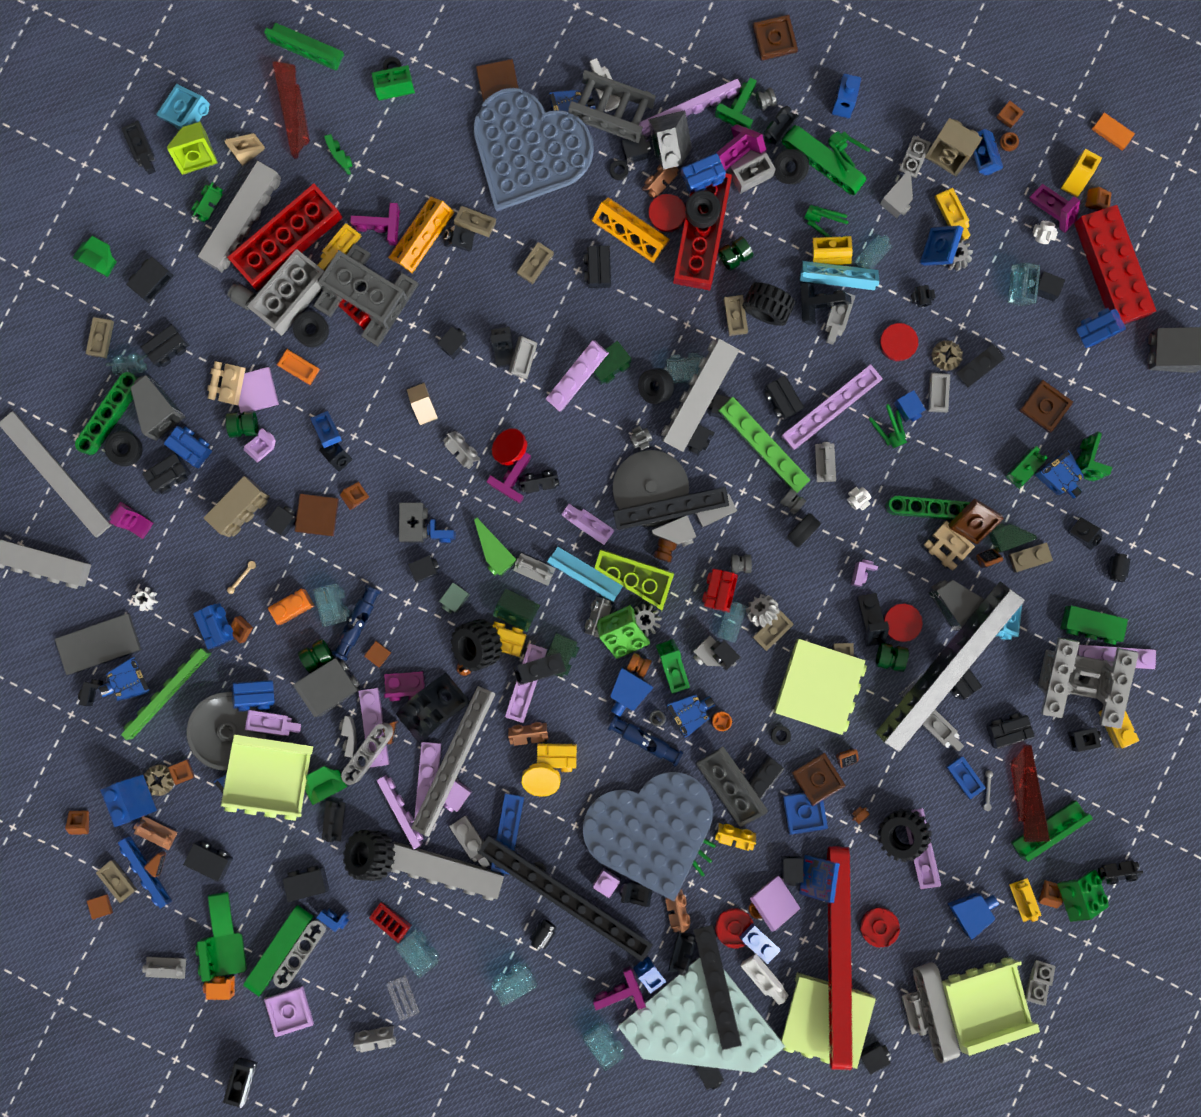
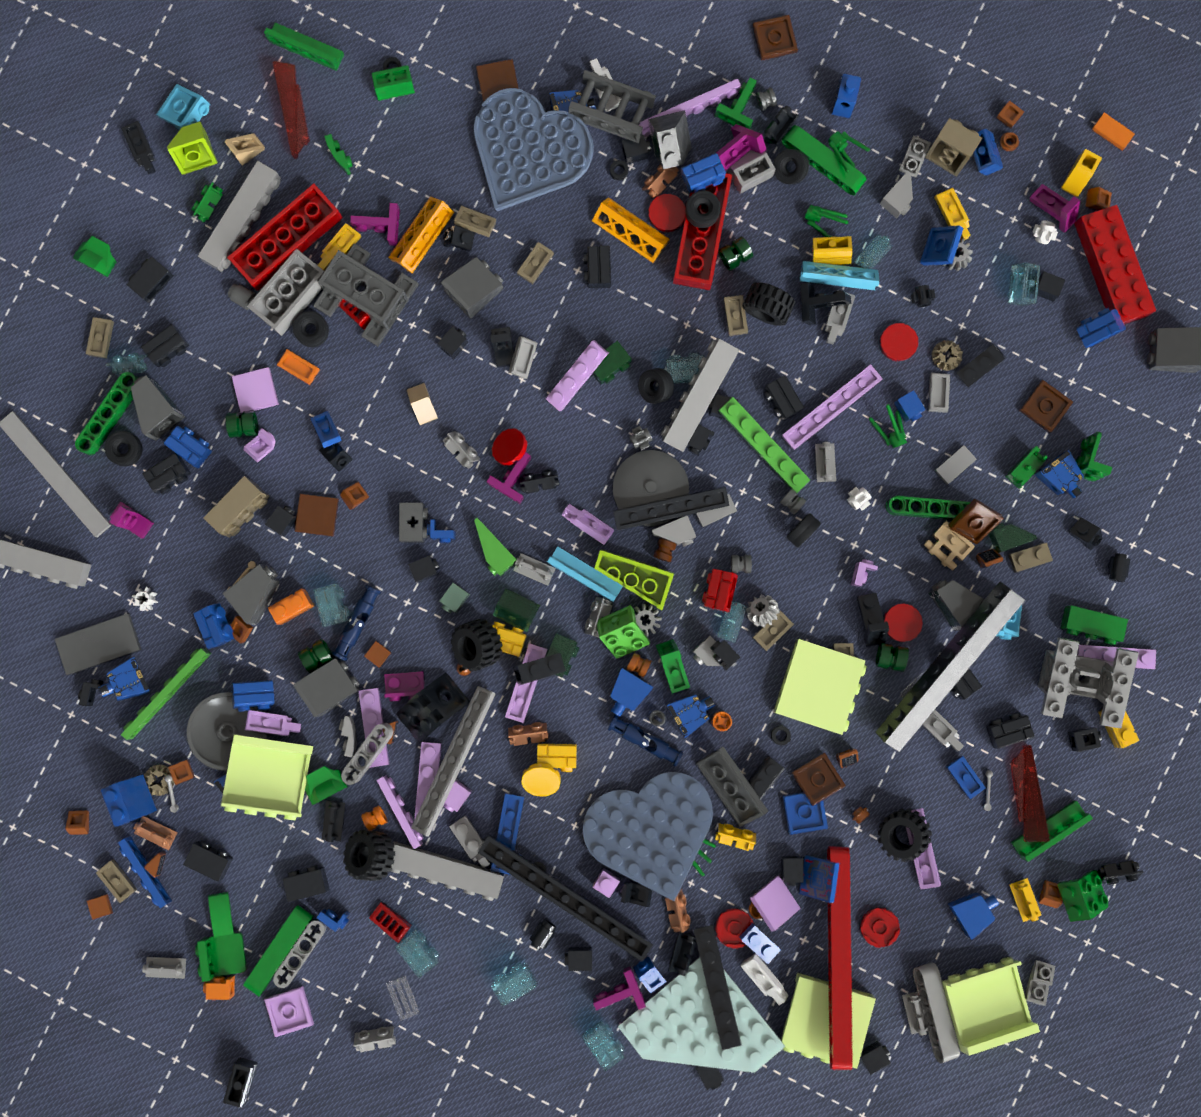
(174, 808): none -> light grey hinge
(231, 383): tan plate -> none
(253, 593): none -> dark grey slope
(374, 818): none -> orange wheel
(472, 286): none -> dark grey slope
(579, 959): none -> black brick
(955, 464): none -> light grey tile

